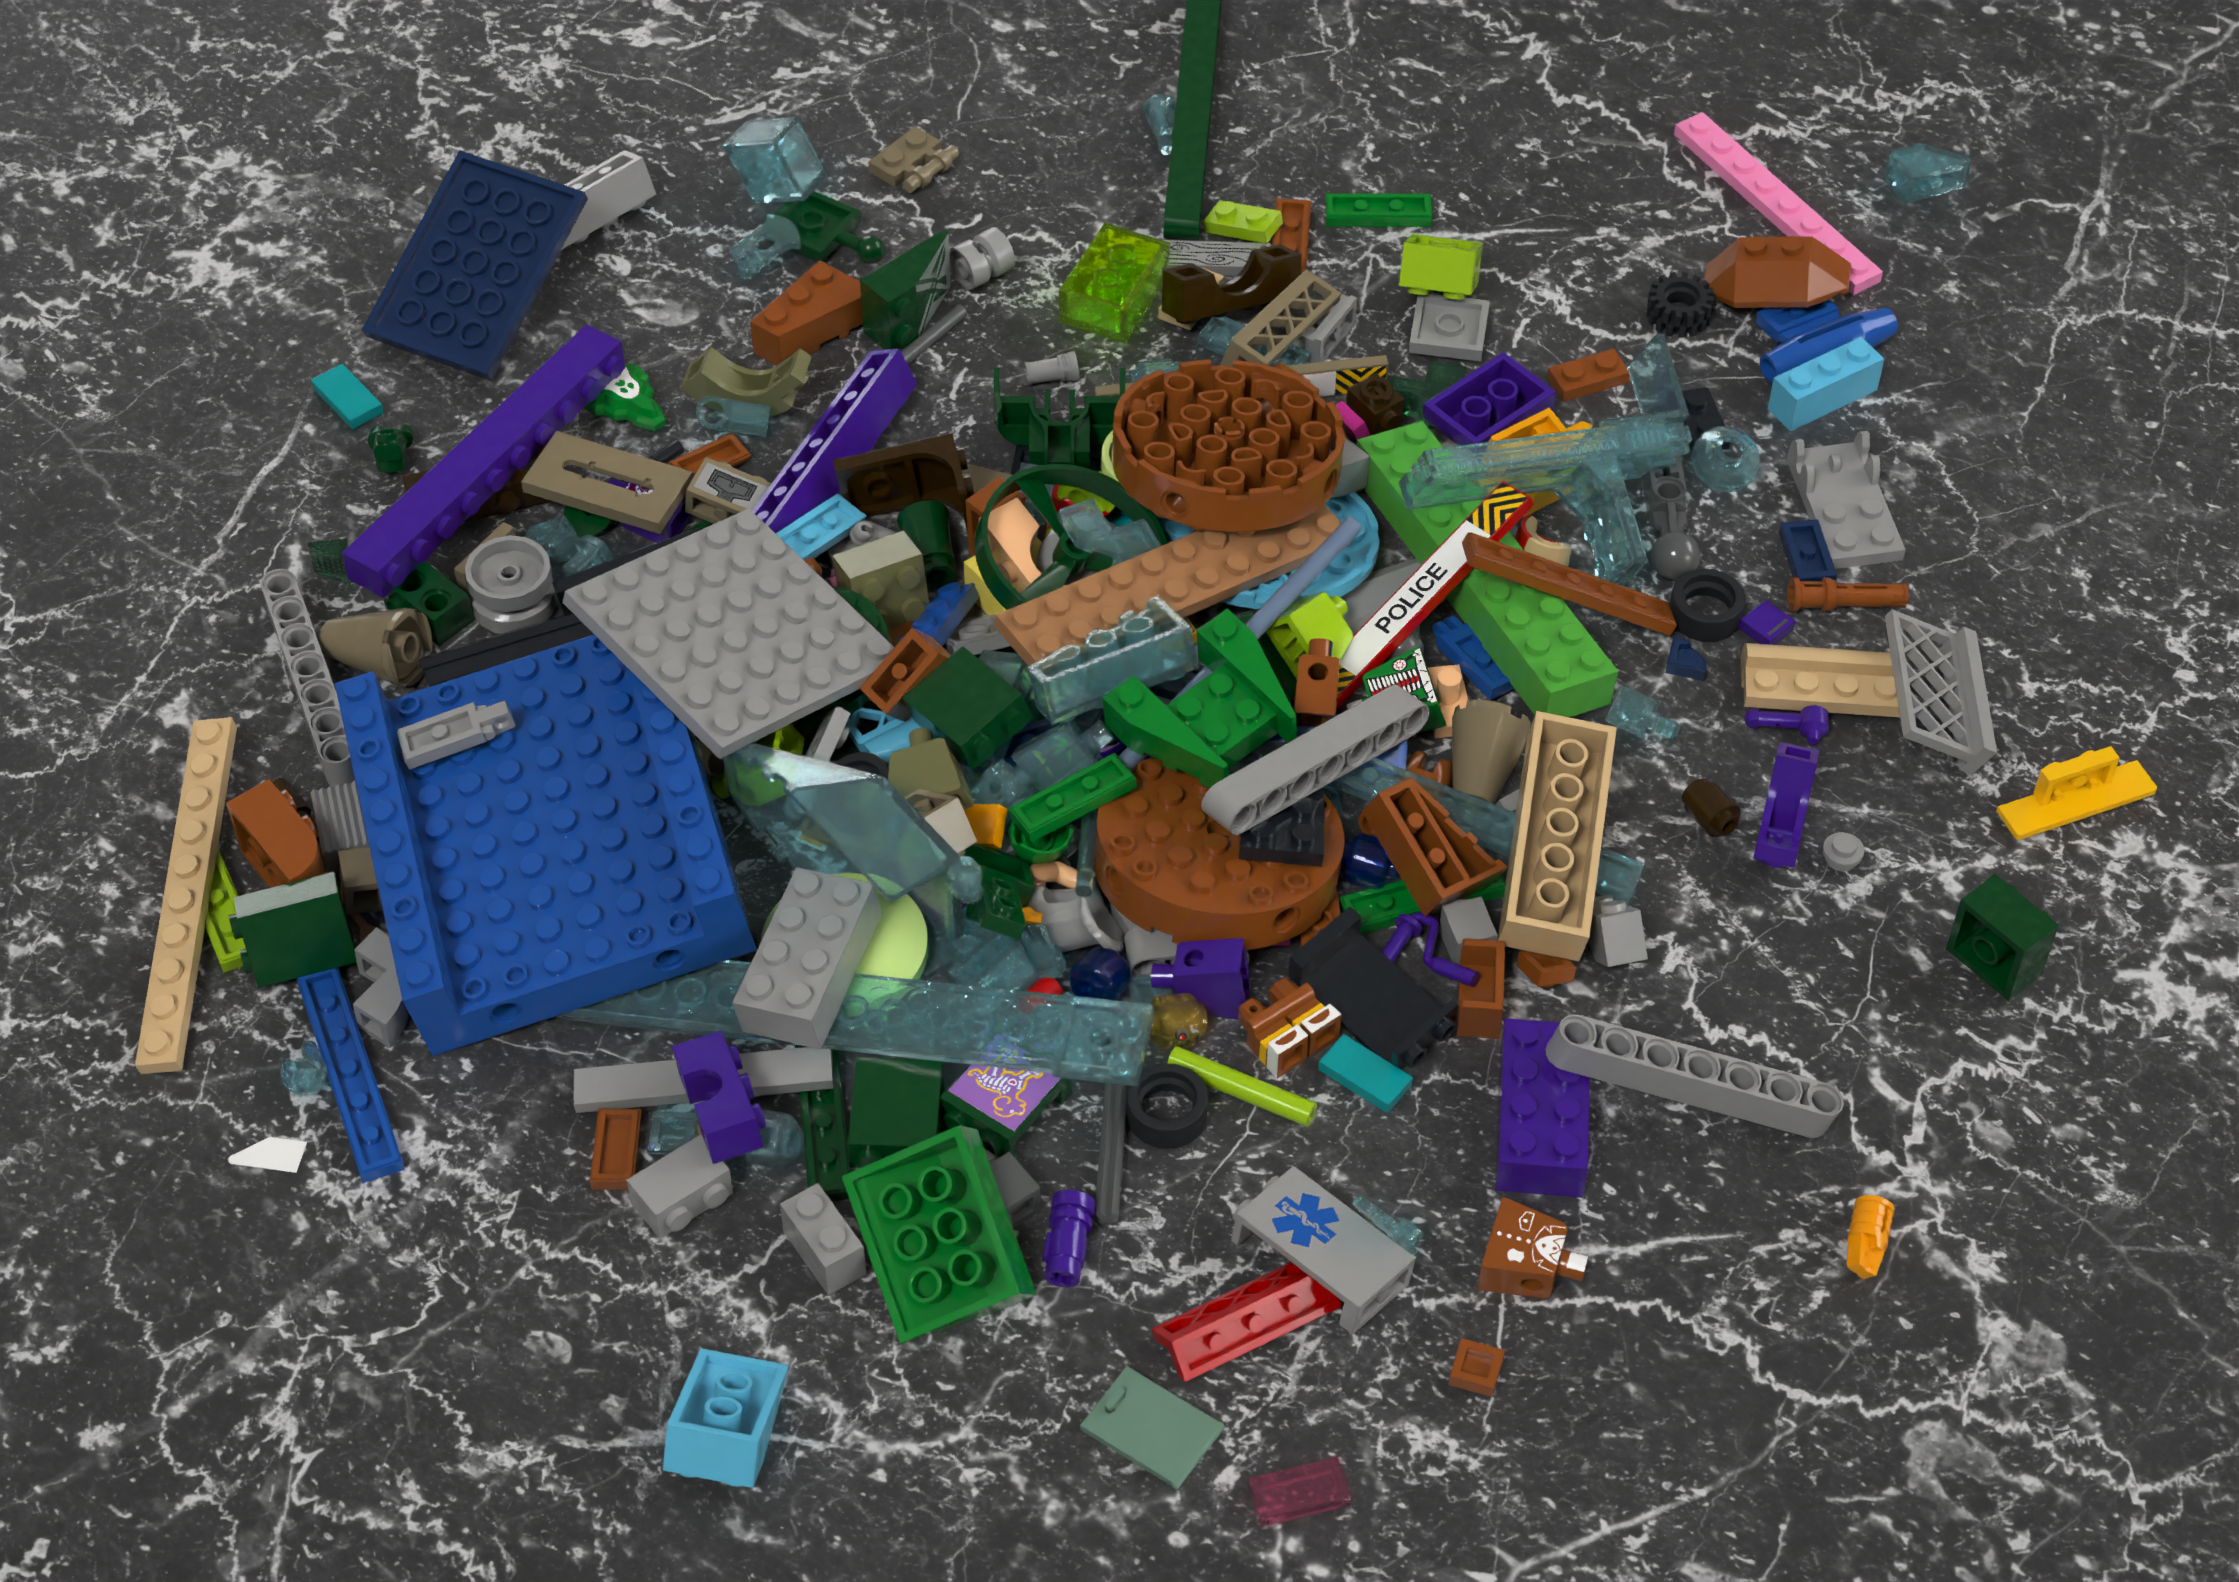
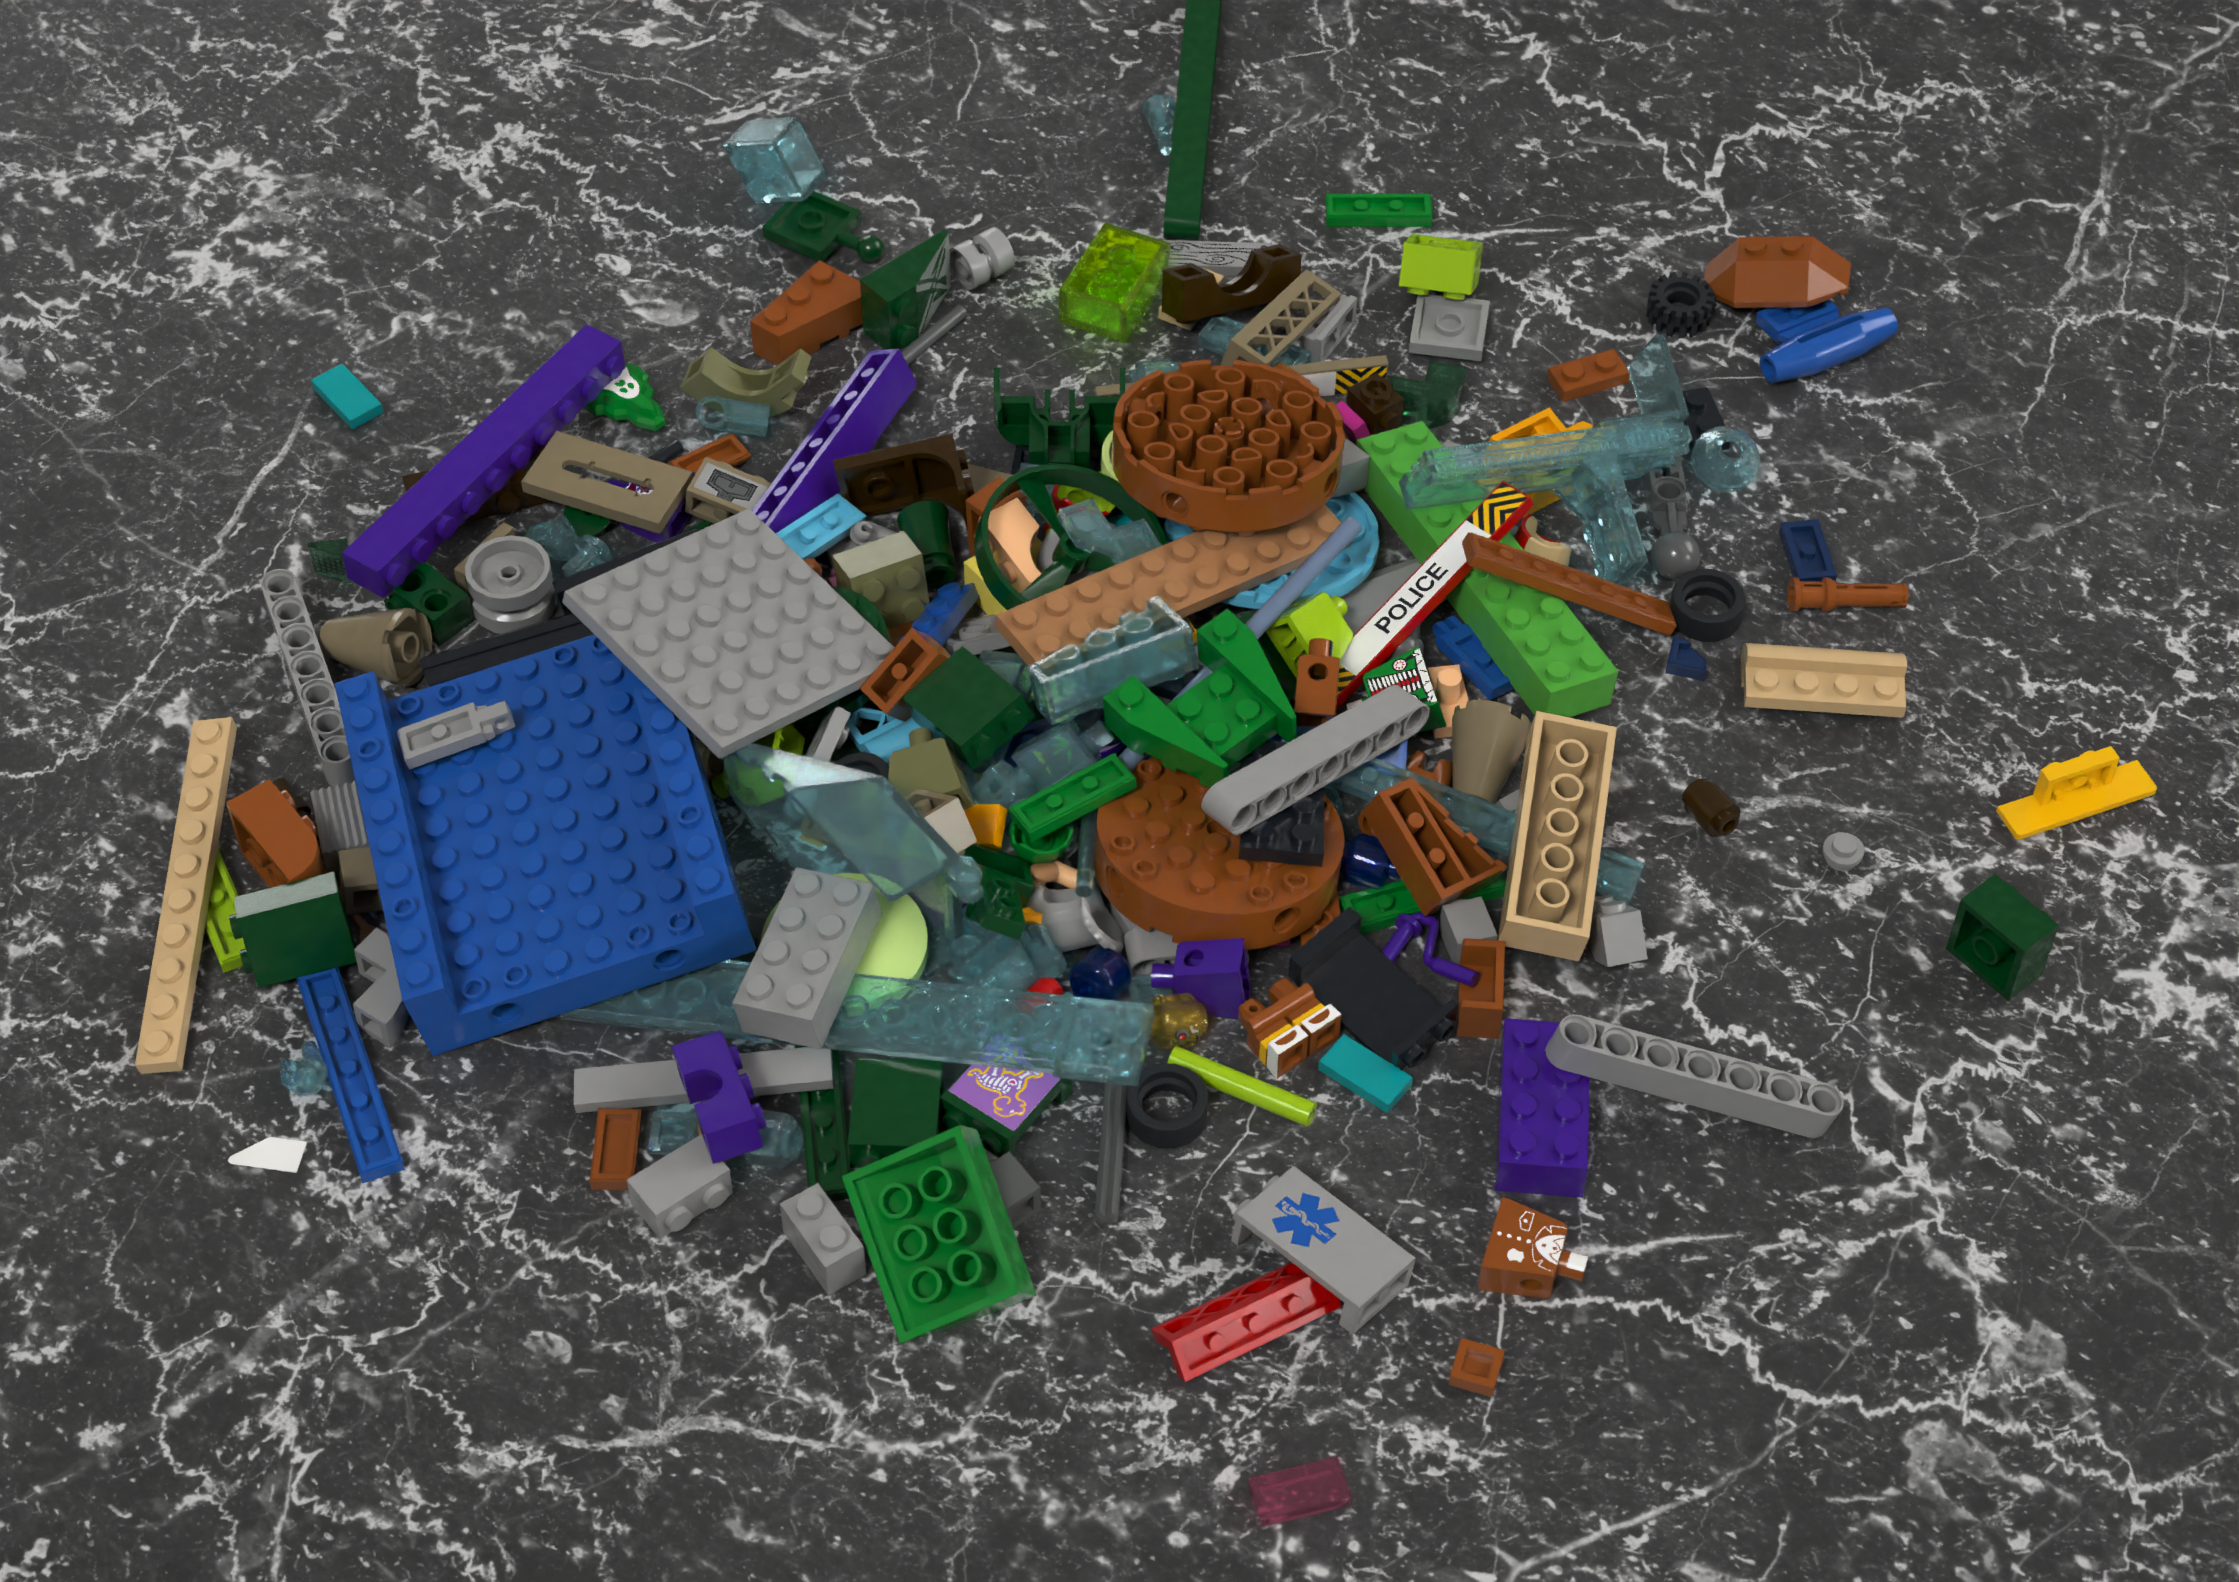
(390, 446): dark green plate -> none
(475, 265): dark blue plate -> none
(611, 191): light grey brick -> none
(724, 1418): medium azure slope -> none
(775, 228): clear light blue piece -> none
(906, 159): dark tan plate -> none
(1060, 368): light grey pin -> none
(1067, 1243): dark purple axle -> none
(1152, 1427): sand green container -> none
(1243, 221): lime plate -> none
(1295, 226): dark orange tile -> none
(1404, 1234): clear light blue piece -> none
(1488, 401): dark purple brick -> none
(1545, 969): dark orange plate -> none
(1636, 714): clear light blue plate -> none
(1767, 624): dark purple tile -> none
(1770, 195): bright pink plate -> none
(1786, 805): dark purple arch -> none
(1811, 721): dark purple piece -> none
(1825, 383): medium azure brick -> none
(1845, 496): light grey hinge -> none
(1869, 1234): light orange hinge -> none
(1925, 172): clear light blue slope -> none
(1961, 688): light grey fence -> none

